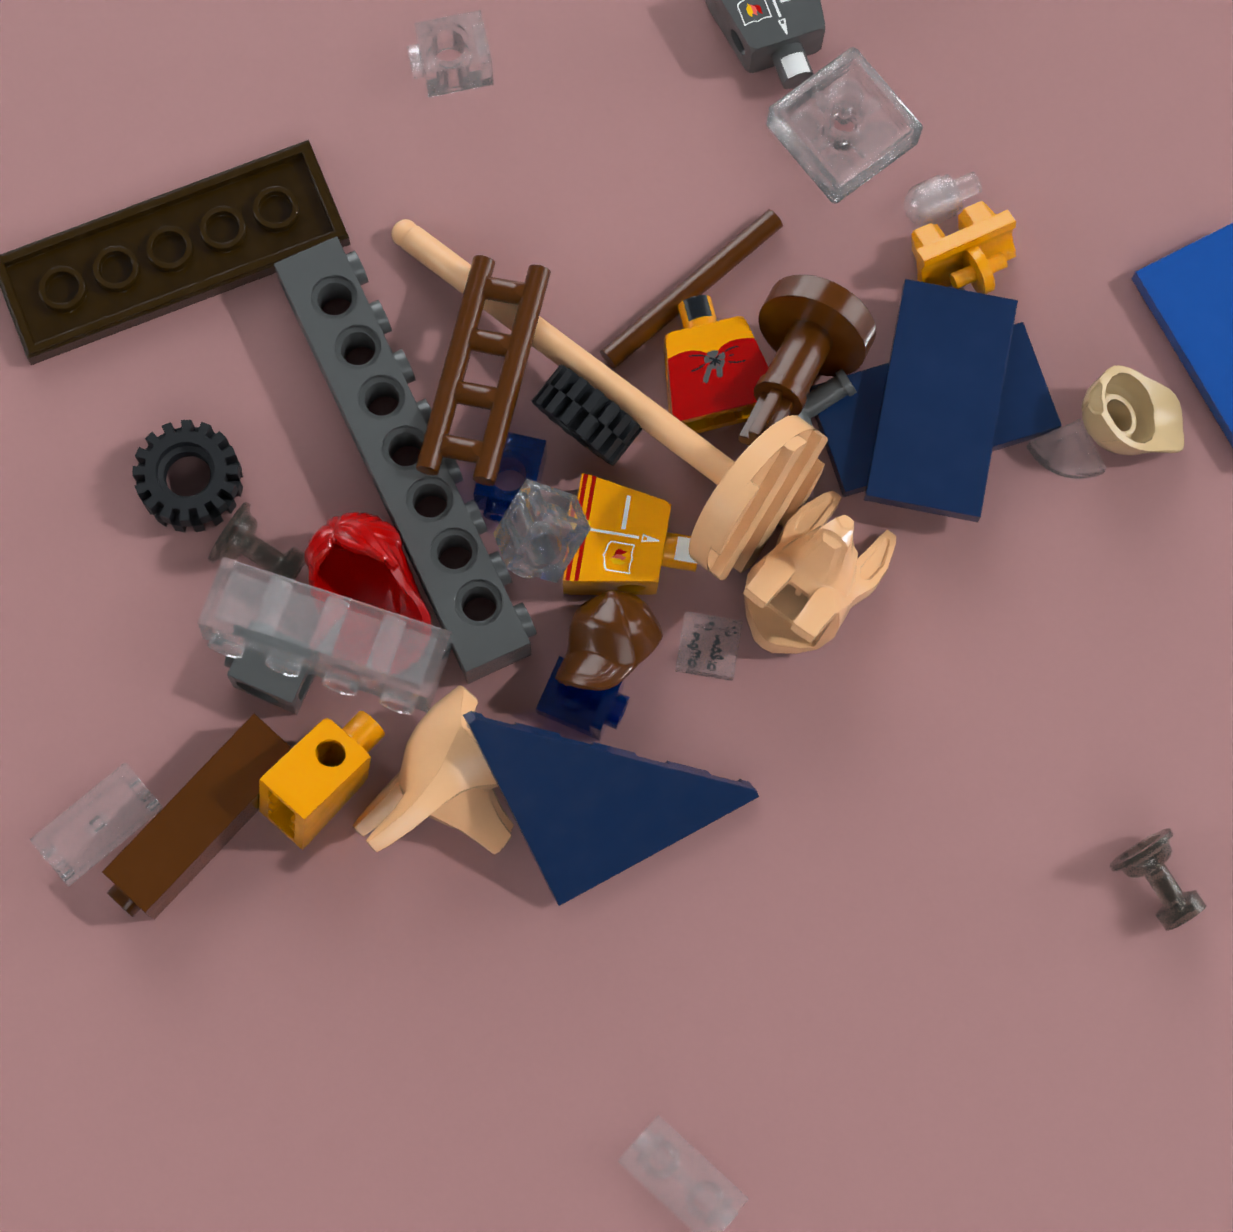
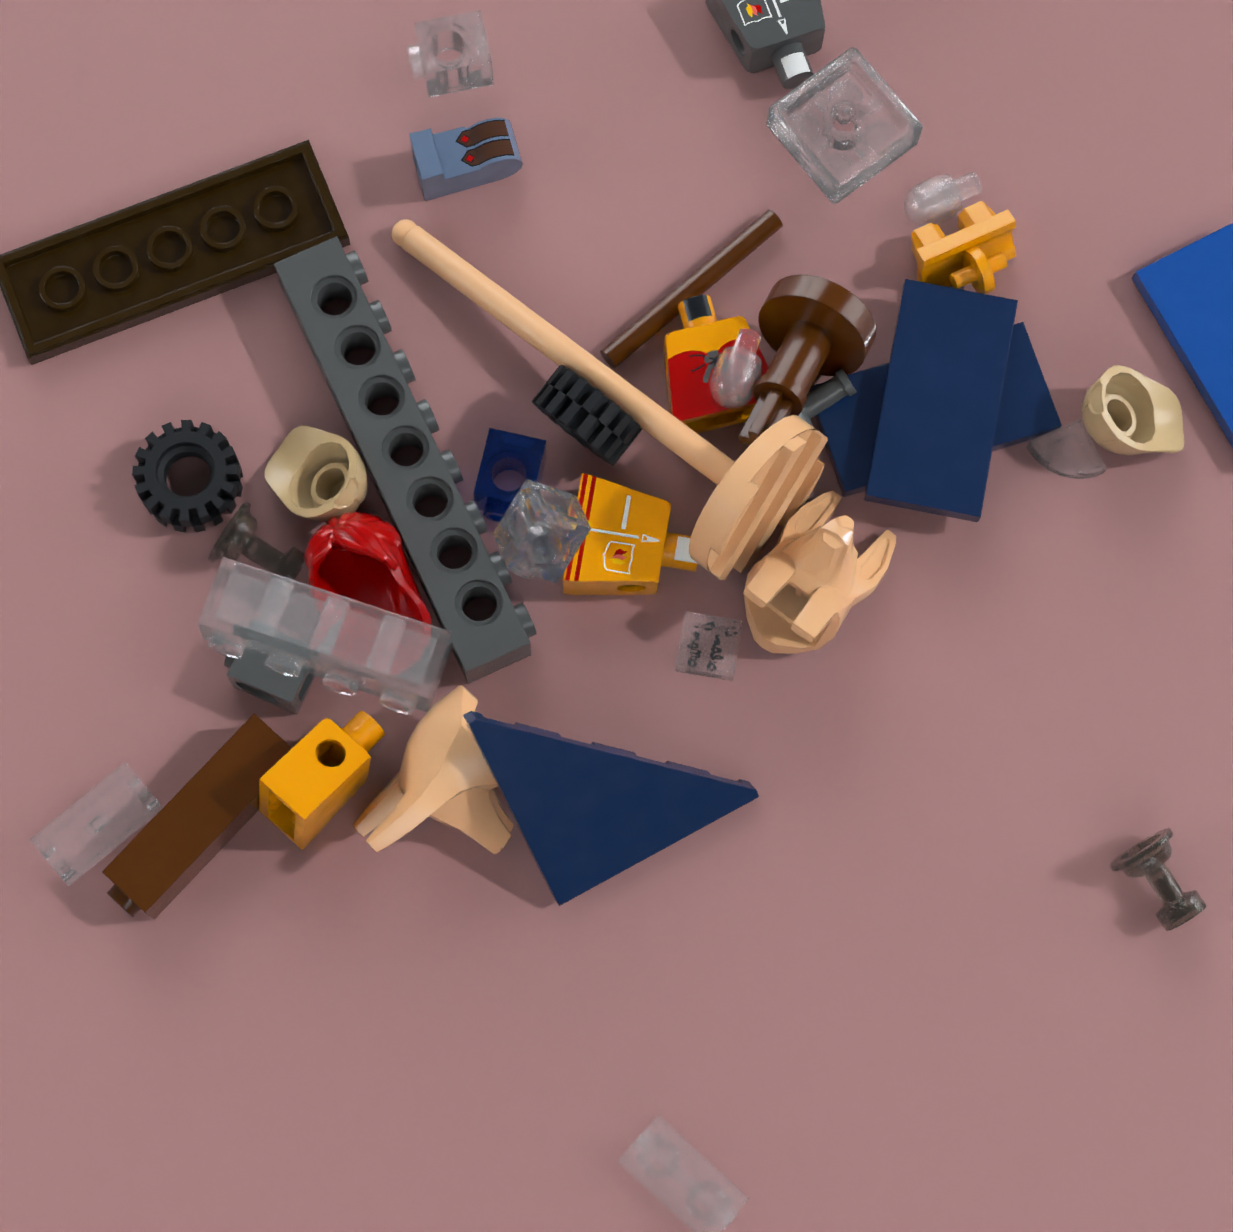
(317, 474): none -> tan piece
(464, 157): none -> sand blue leg
(499, 399): reddish brown bar -> none
(580, 708): clear blue bracket -> none
(608, 641): reddish brown piece -> none
(737, 371): none -> clear cylinder

